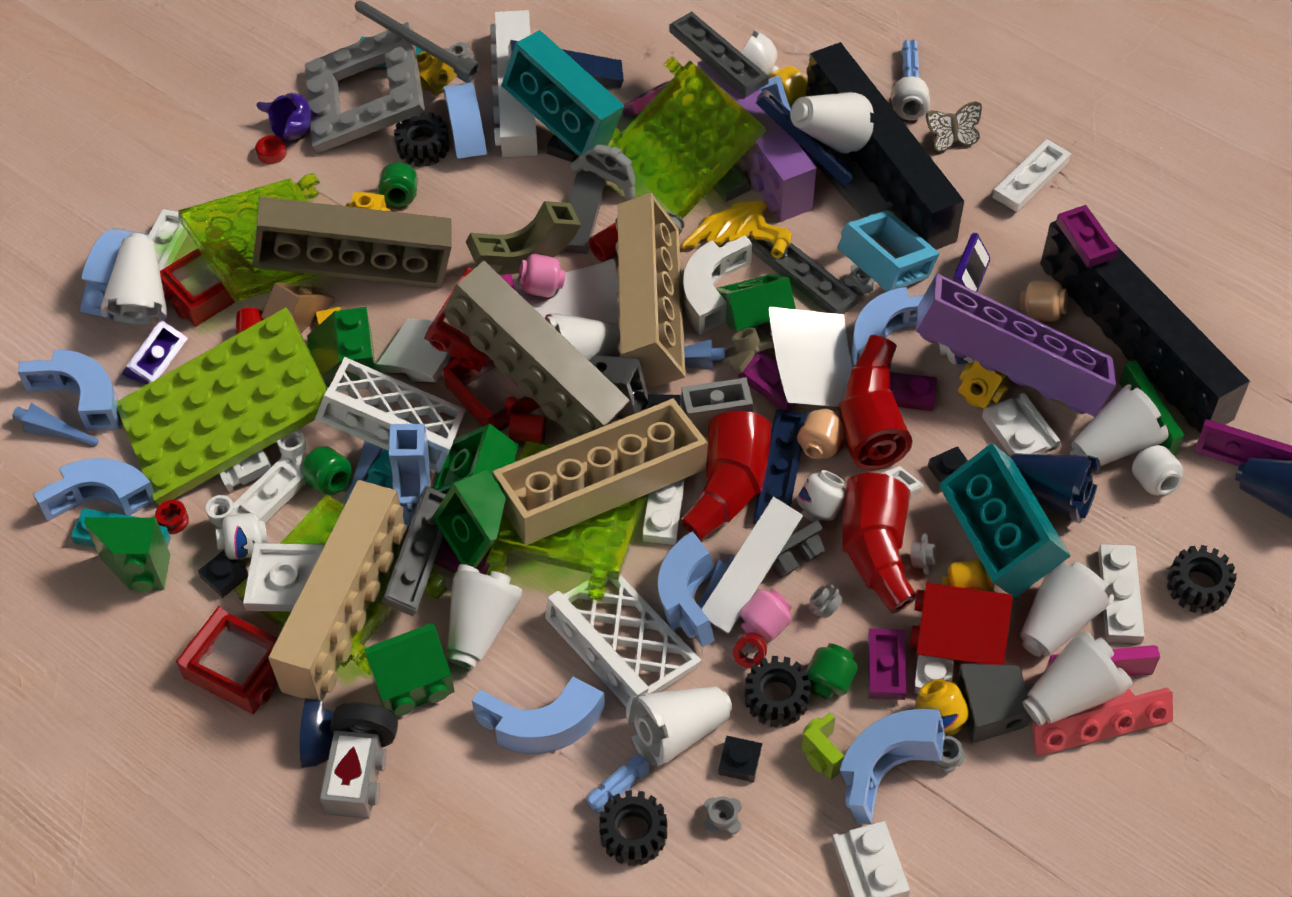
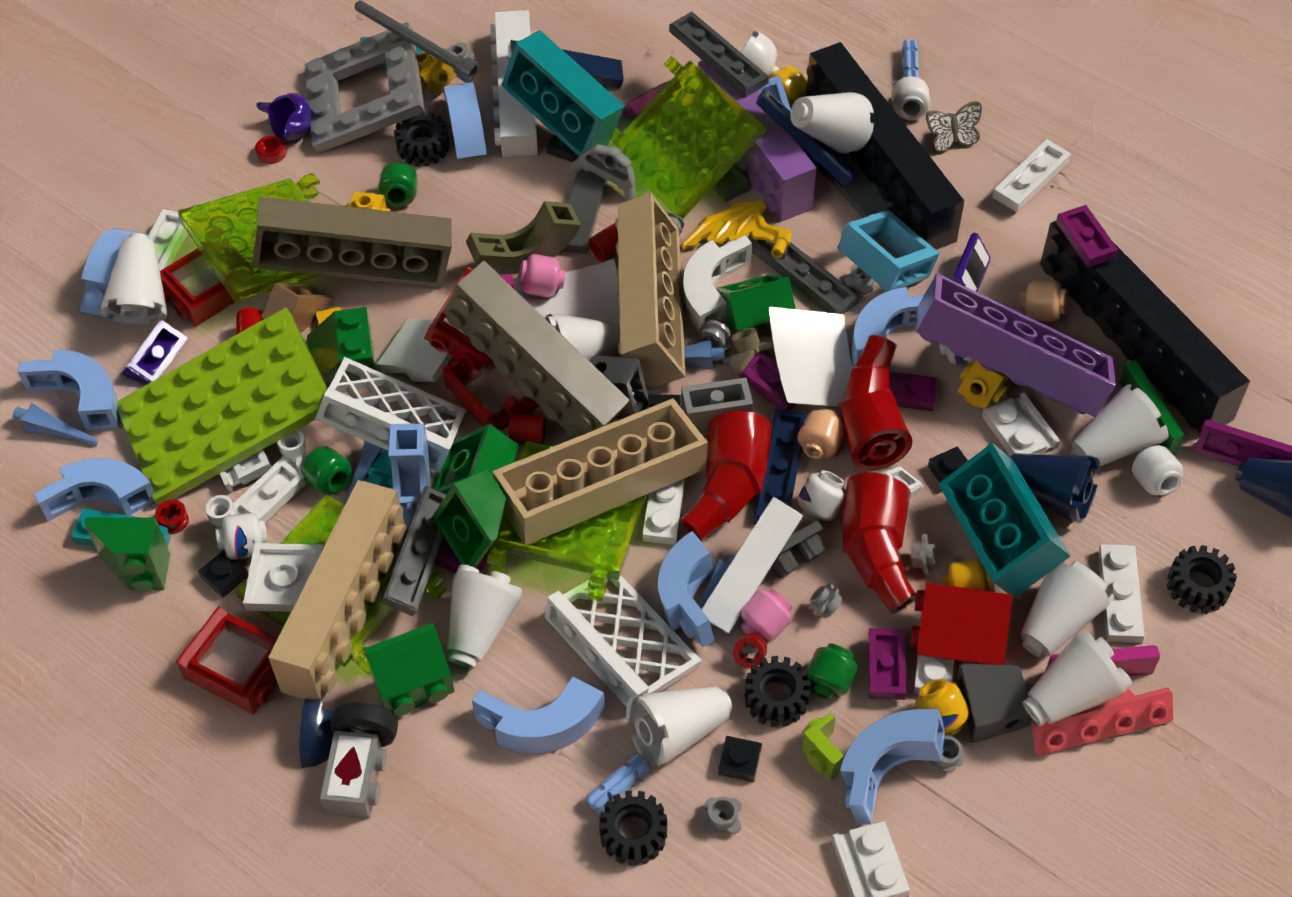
(716, 332): none -> light grey bush

